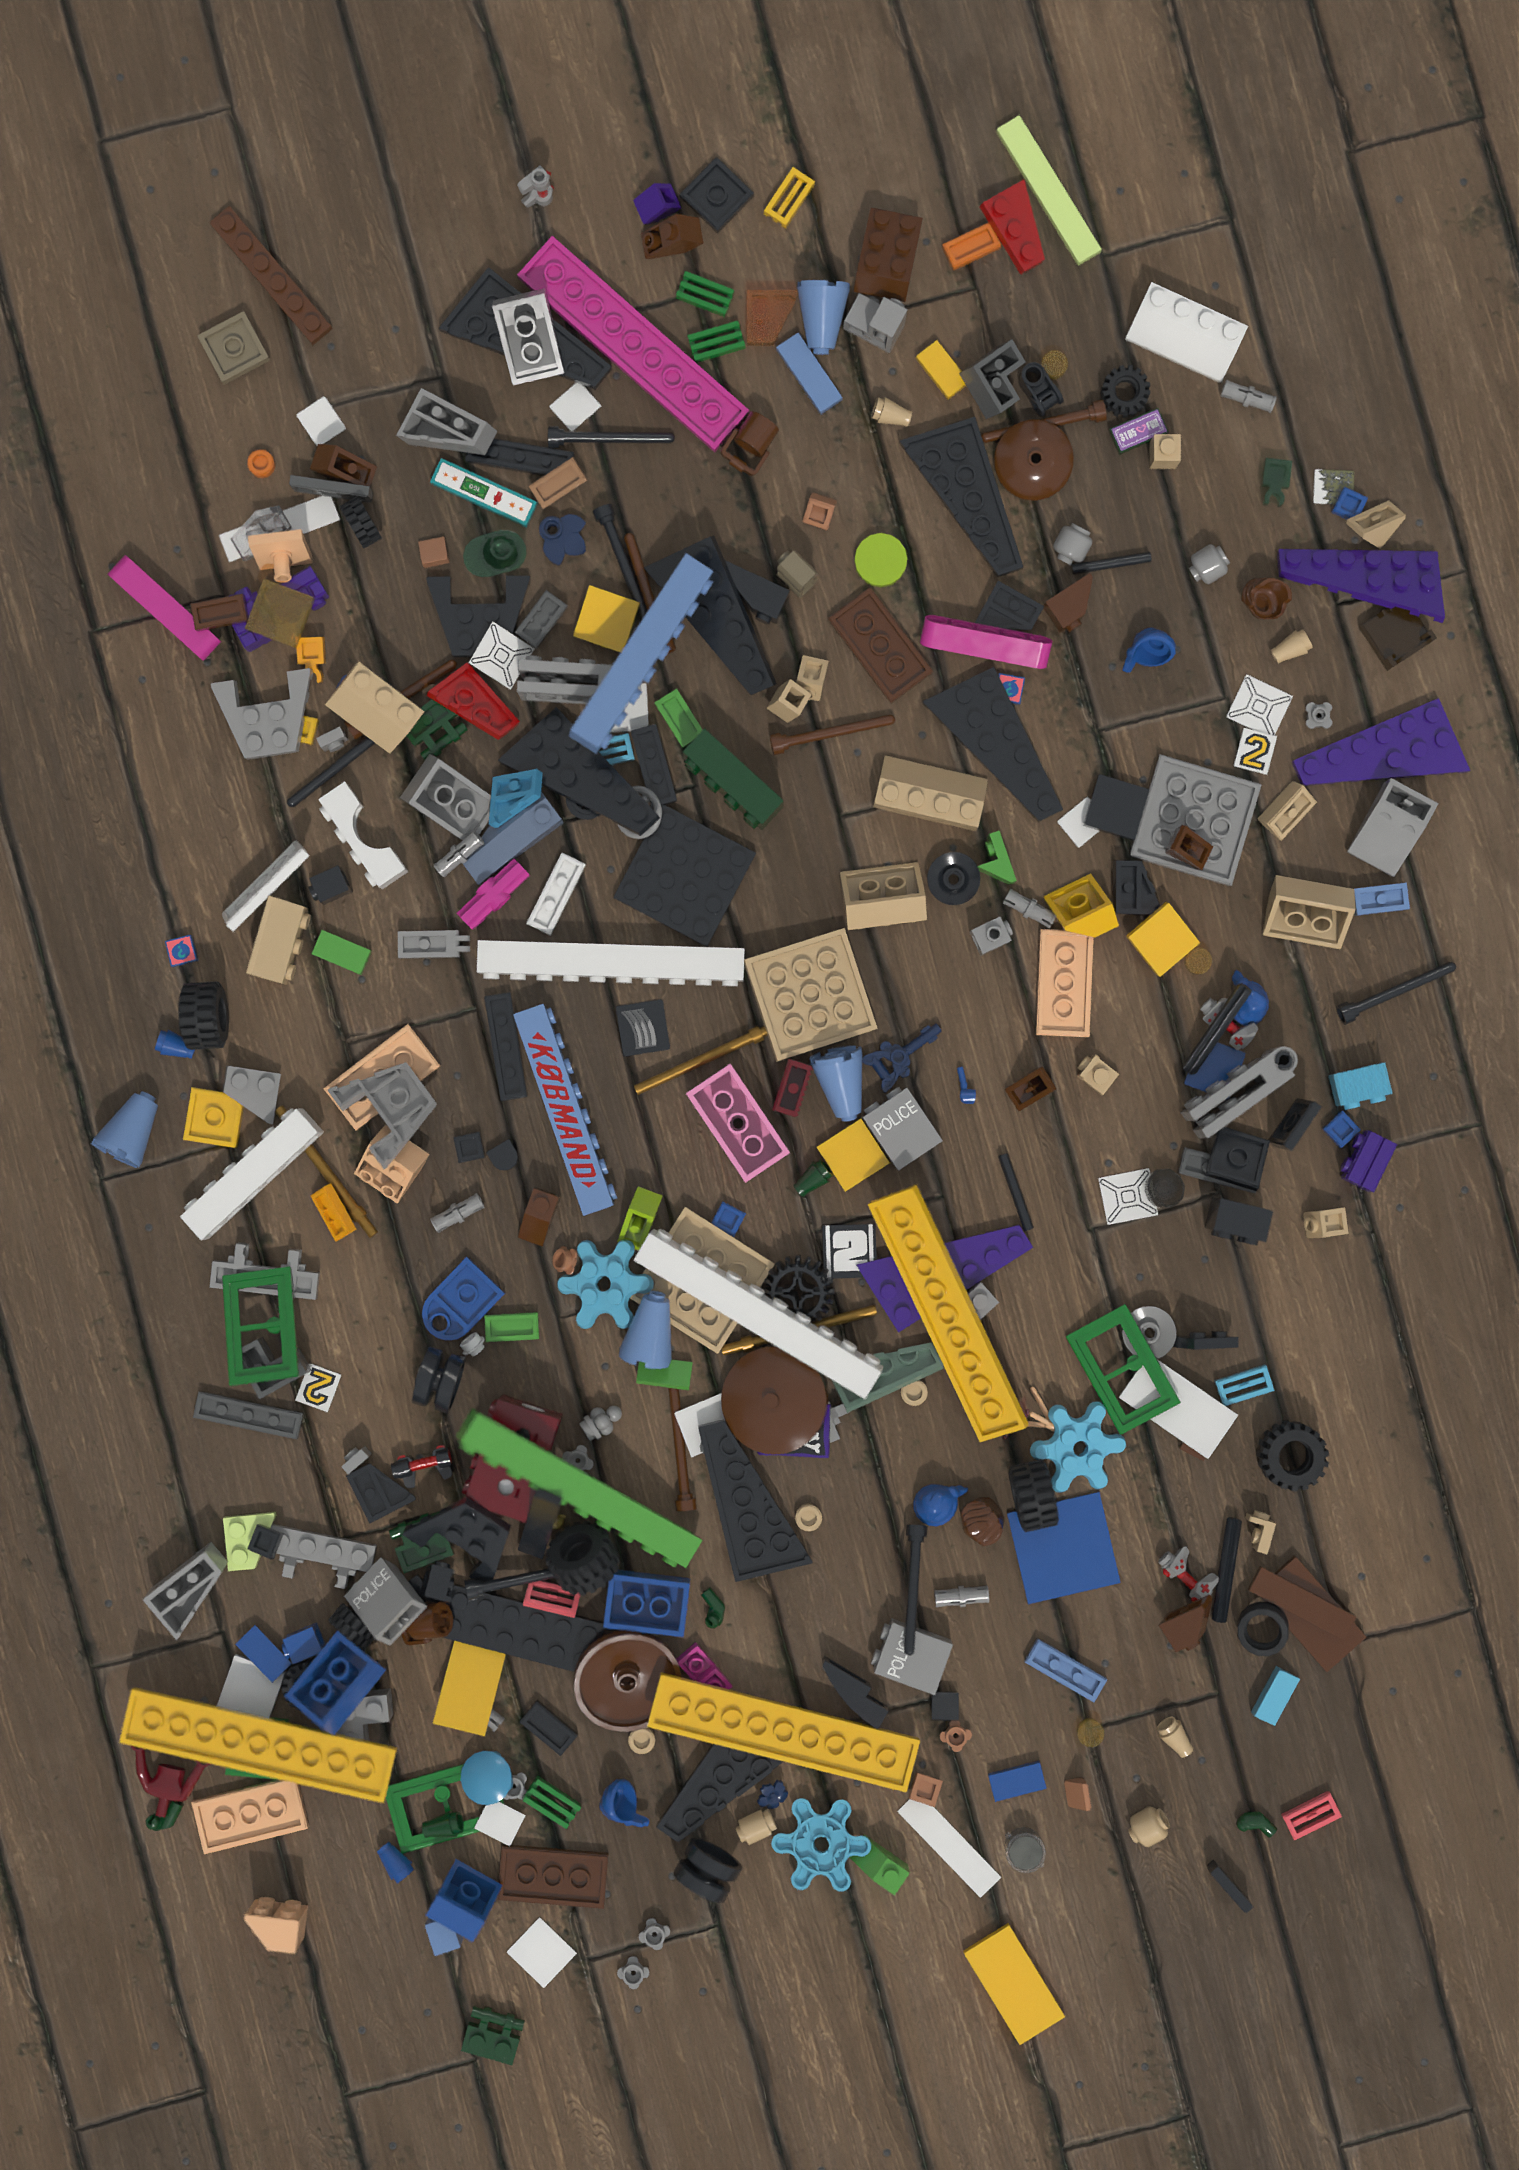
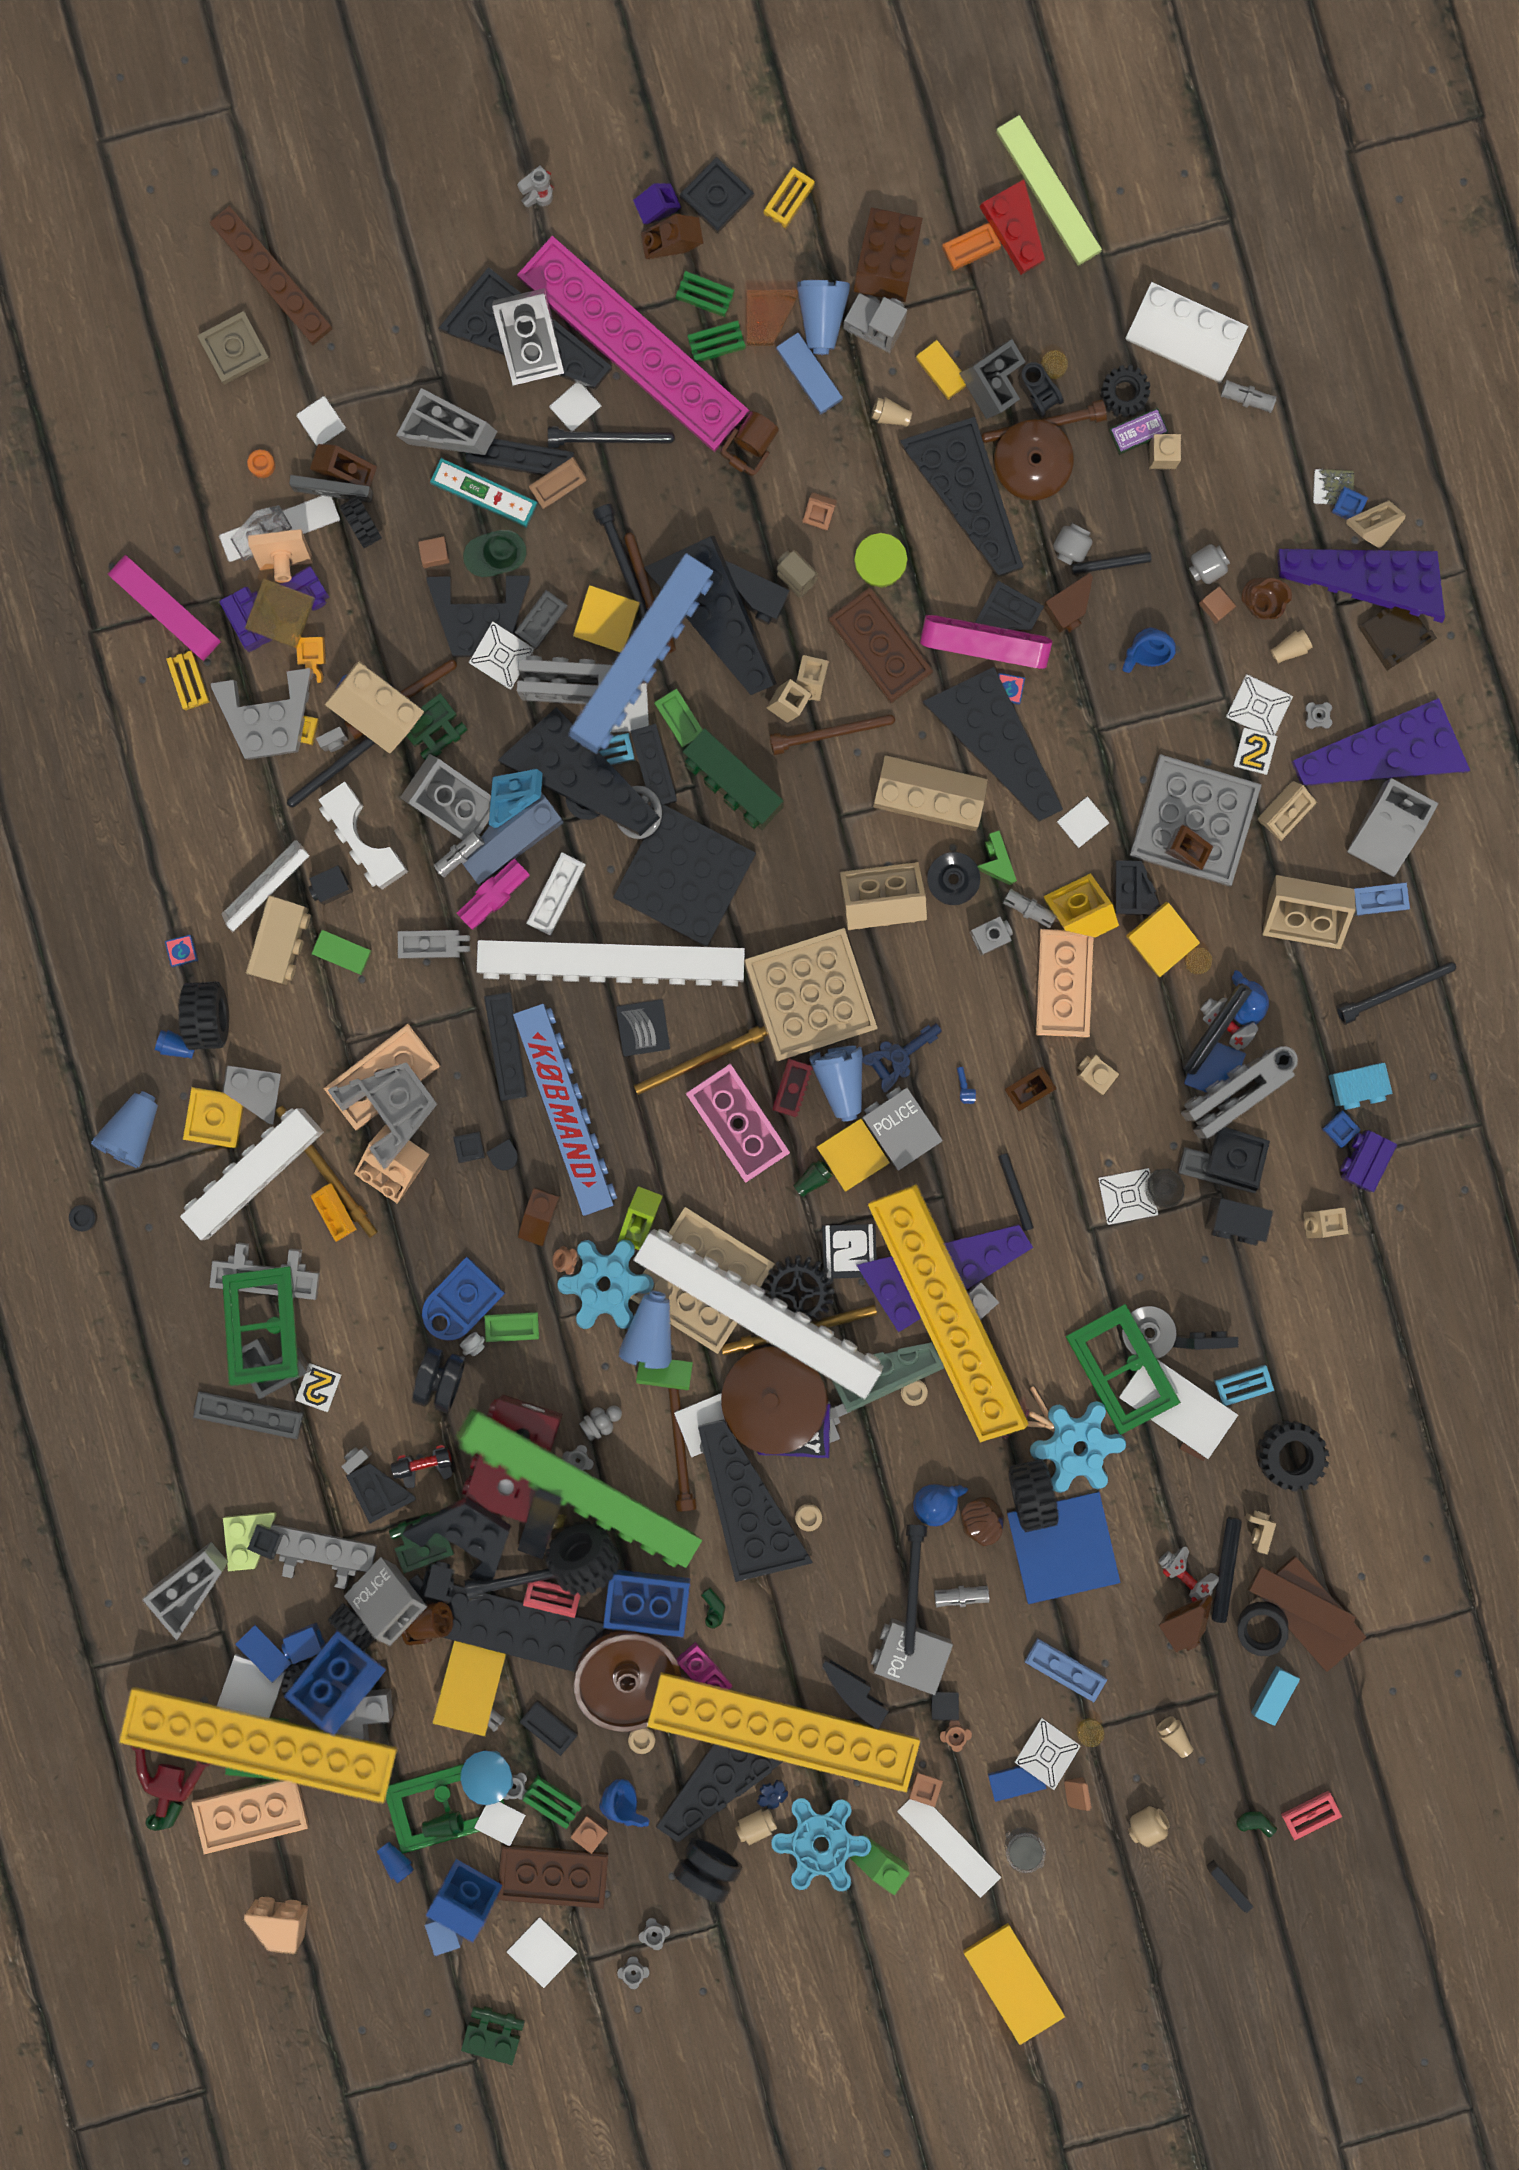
(82, 1218): none -> black tile
(181, 660): none -> yellow tile
(219, 612): reddish brown tile -> none
(457, 1212): light grey pin -> none
(474, 701): red wing -> none
(565, 540): dark blue plate -> none
(589, 1833): none -> nougat plate
(728, 1218): blue tile -> none
(1047, 1754): none -> white sticker
(1116, 807): black tile -> none
(1217, 604): none -> nougat slope
(1276, 476): clear green plate -> none
(1294, 1124): black tile -> none

